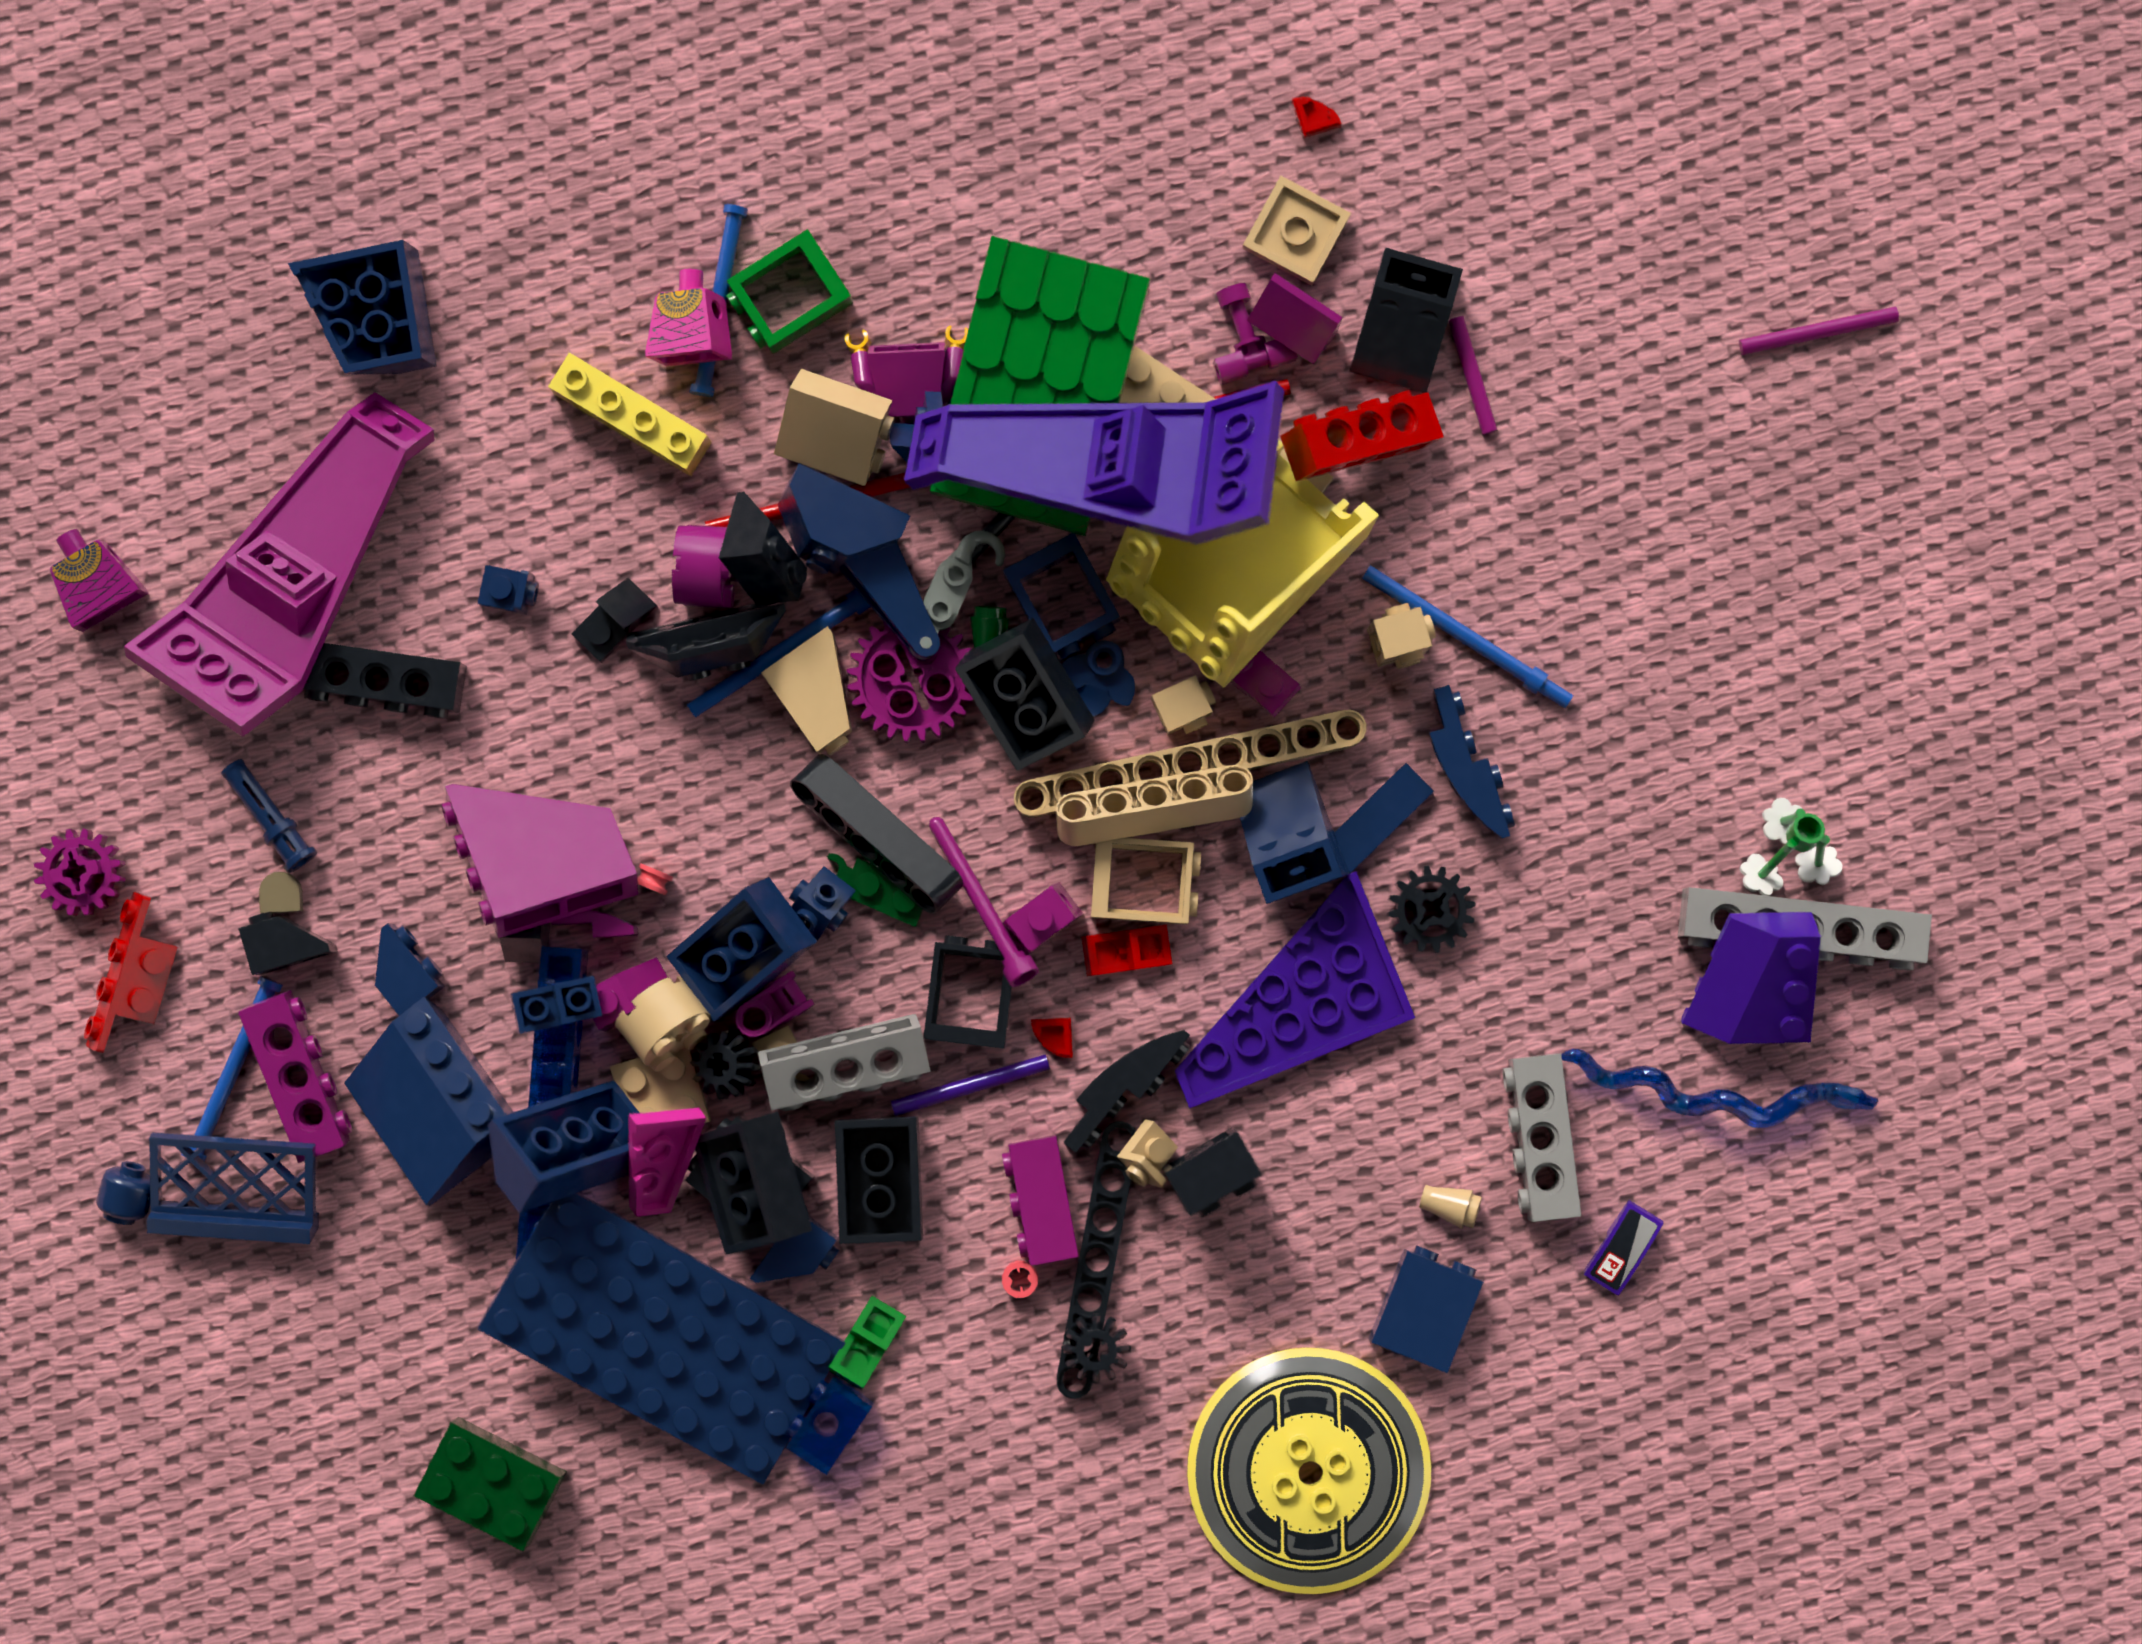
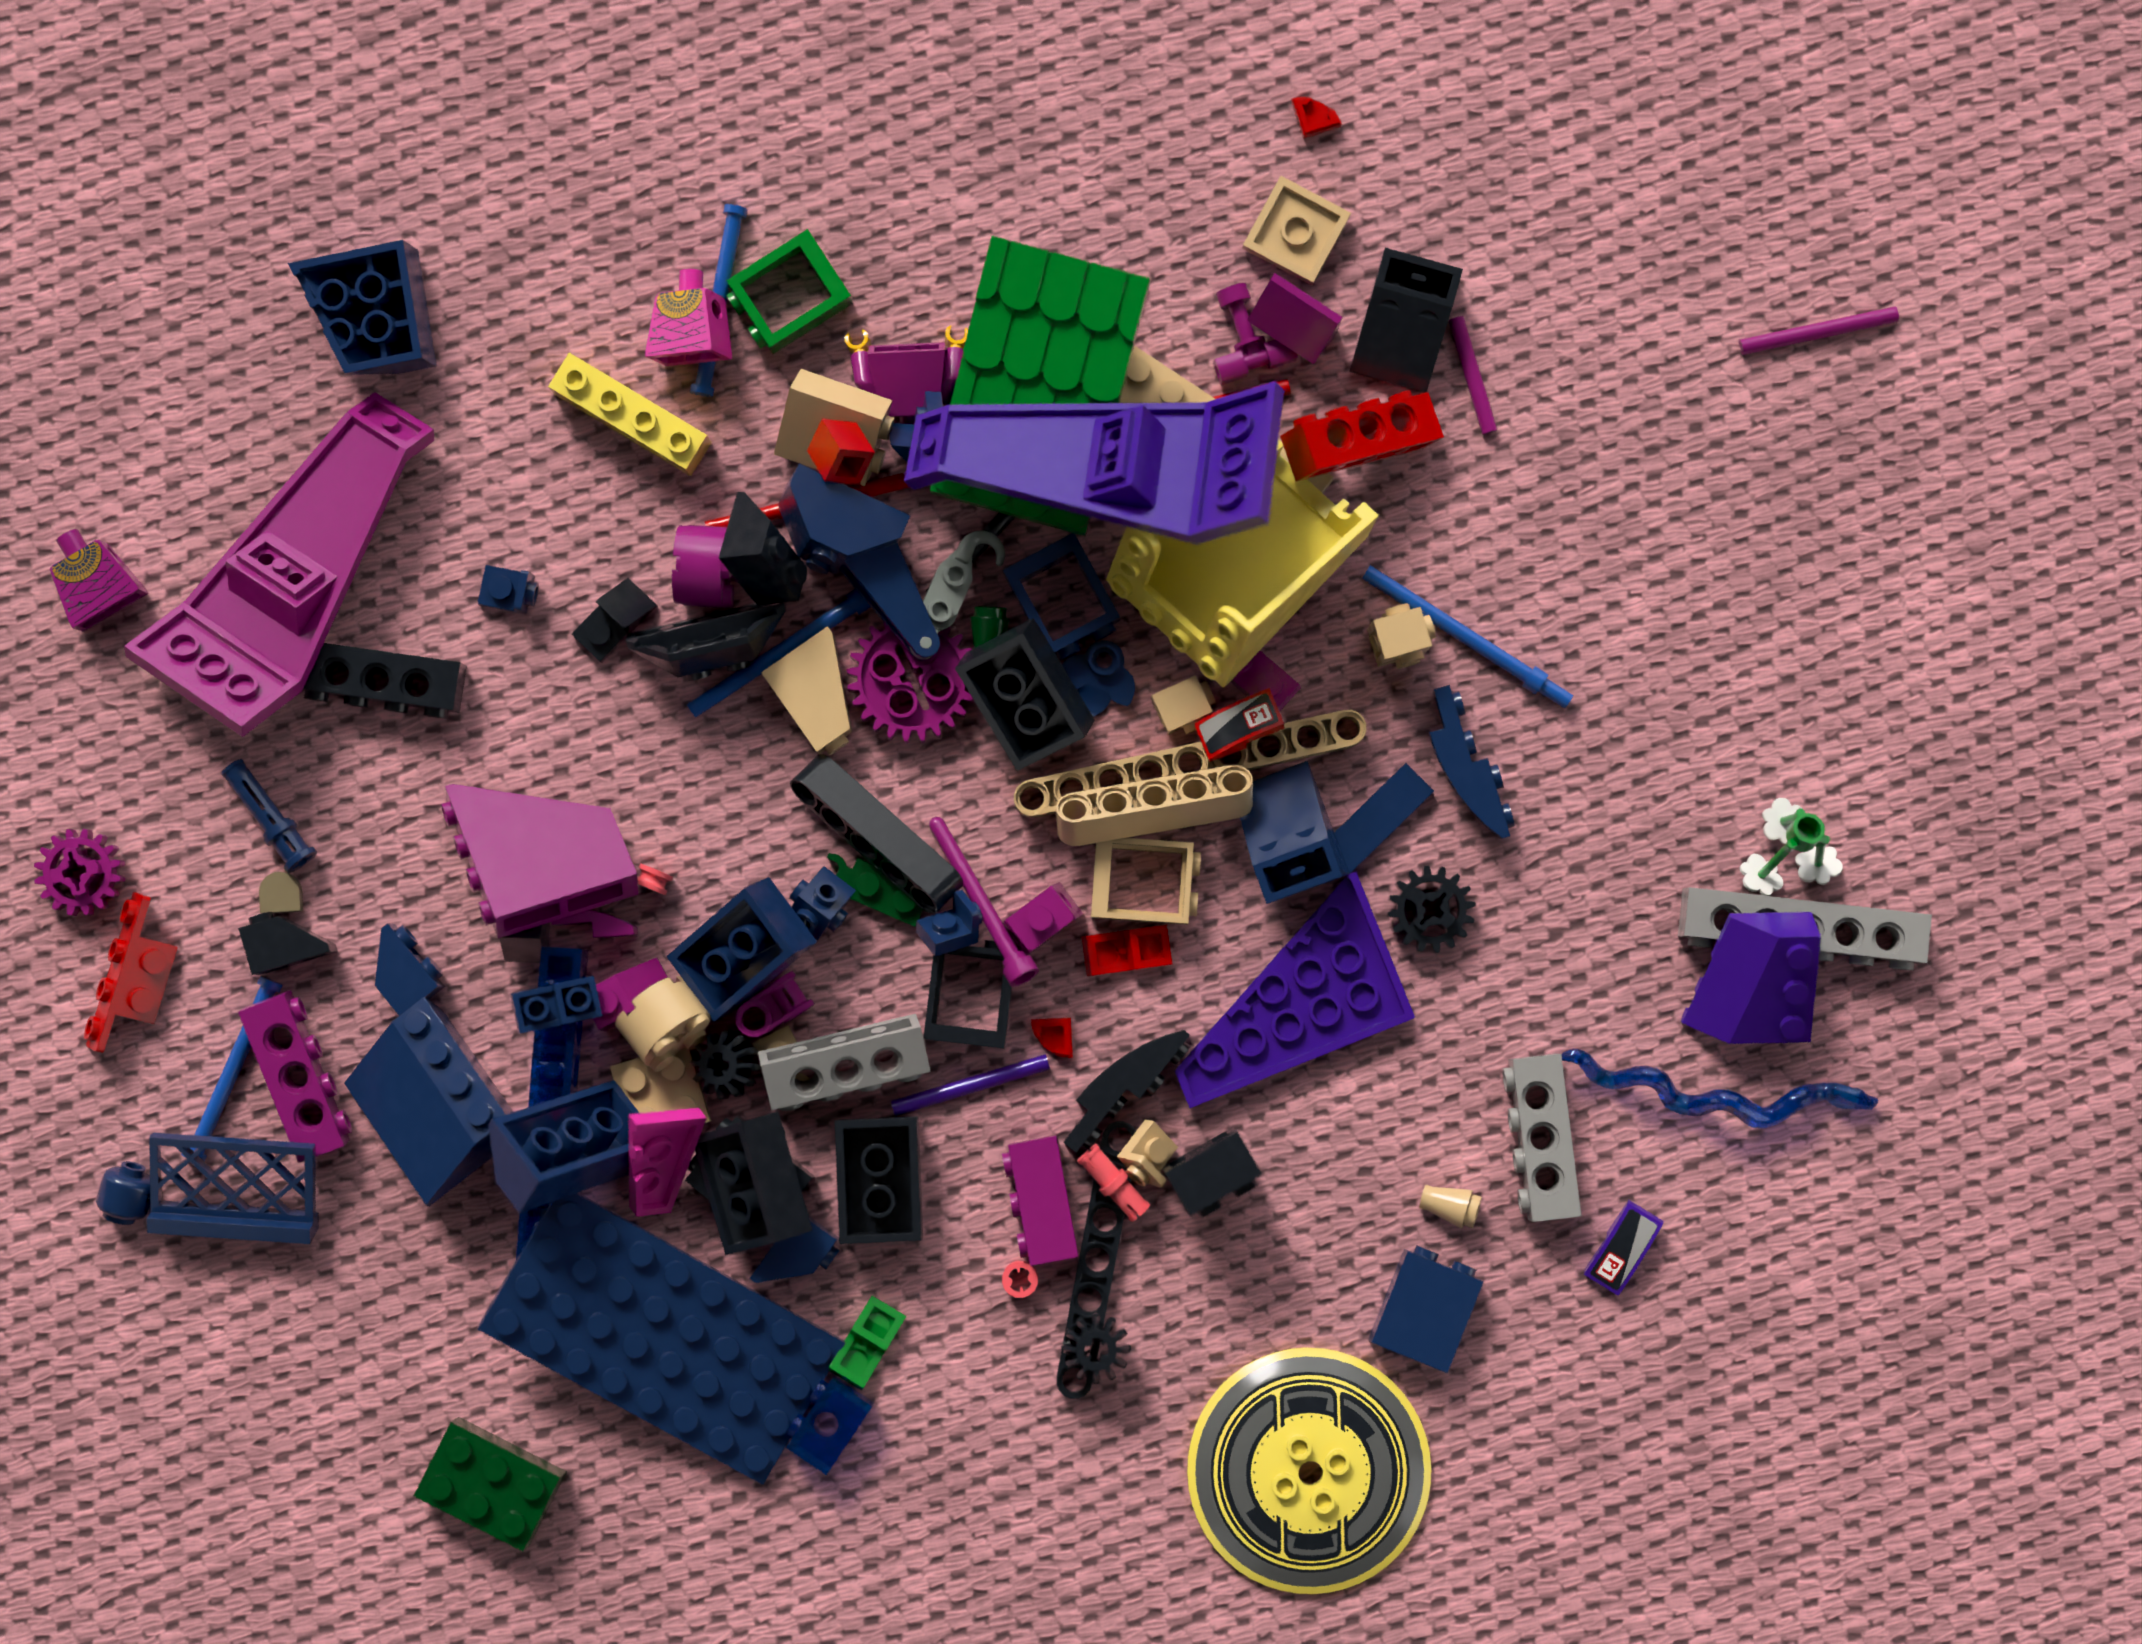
(840, 451): none -> red brick
(953, 927): none -> dark blue bracket
(1113, 1182): none -> coral pin
(1238, 724): none -> slope

